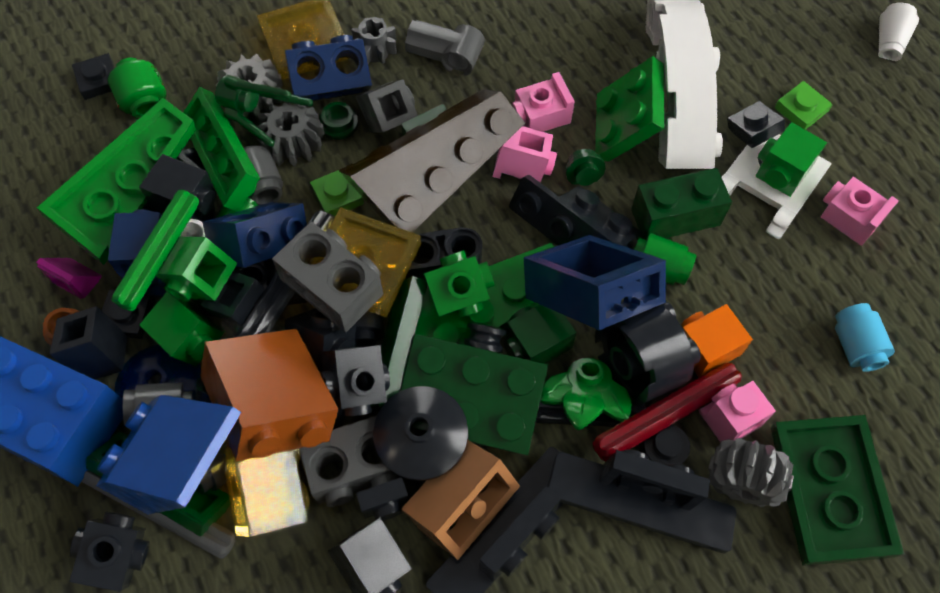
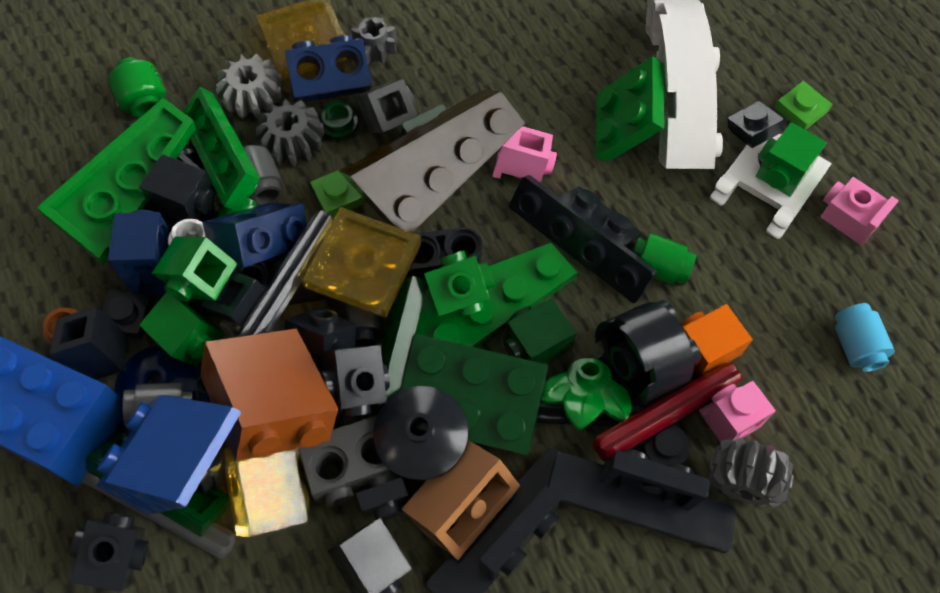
(69, 275): magenta slope -> none
(93, 75): black plate -> none
(155, 250): green axle -> none
(242, 96): dark green plant -> none
(321, 281): dark grey brick -> none
(454, 48): dark grey piece -> none
(485, 337): black bush -> none
(545, 104): bright pink brick -> none
(584, 167): dark green plate -> none
(592, 277): dark blue window -> none
(681, 204): dark green brick -> none
(837, 491): dark green plate -> none
(896, 29): white cone -> none

